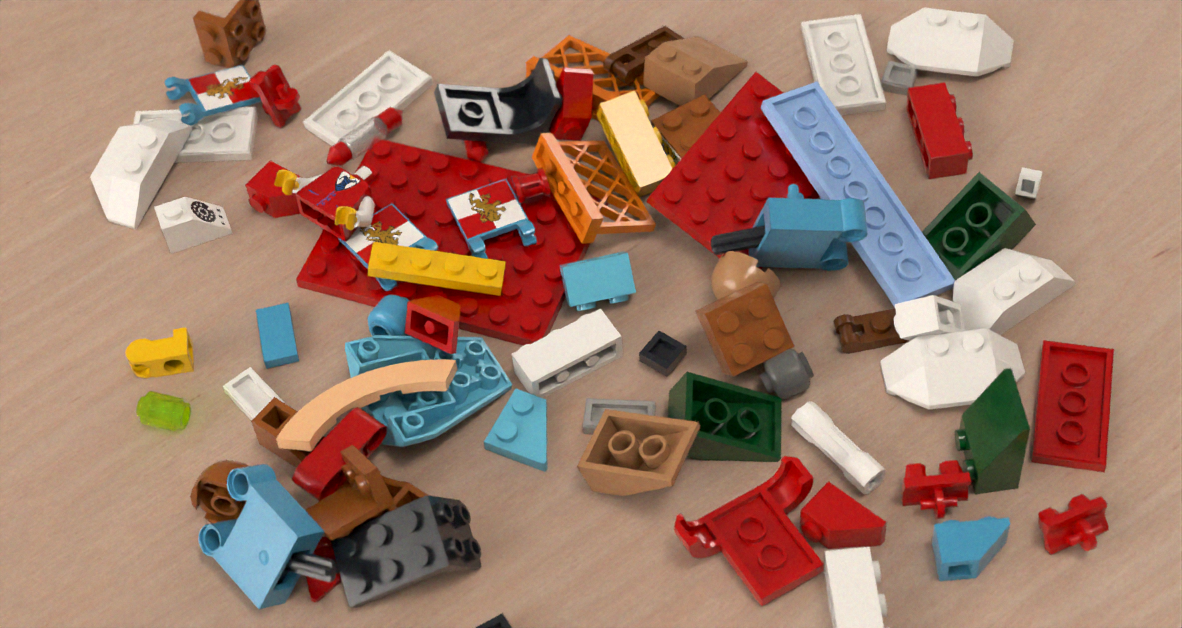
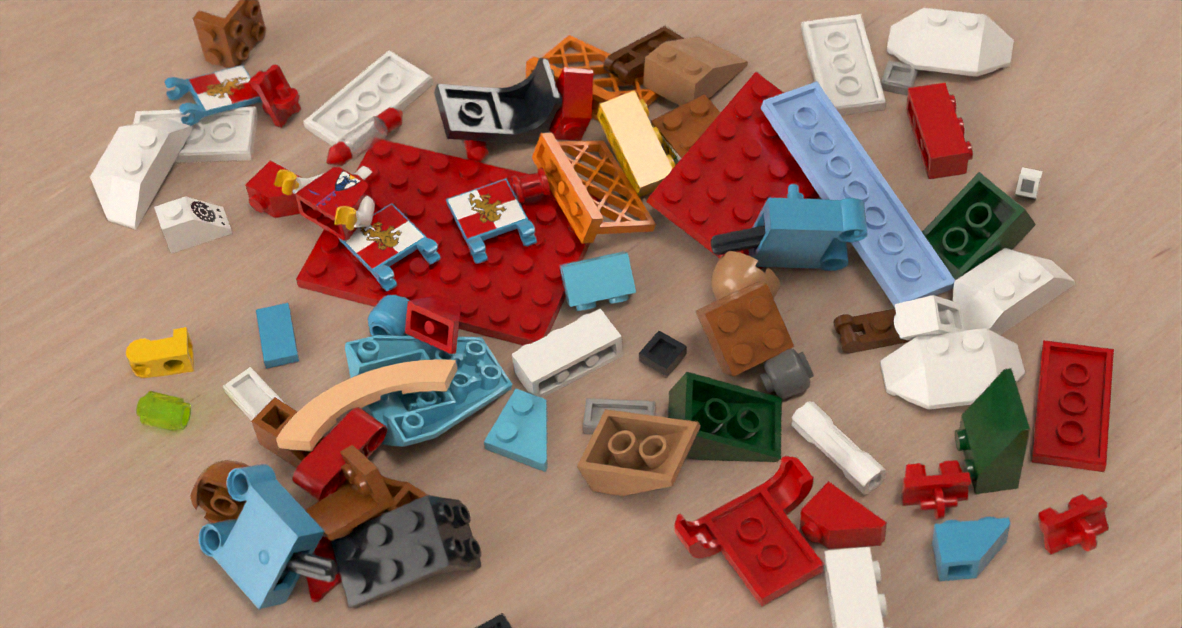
(436, 268): yellow plate -> none

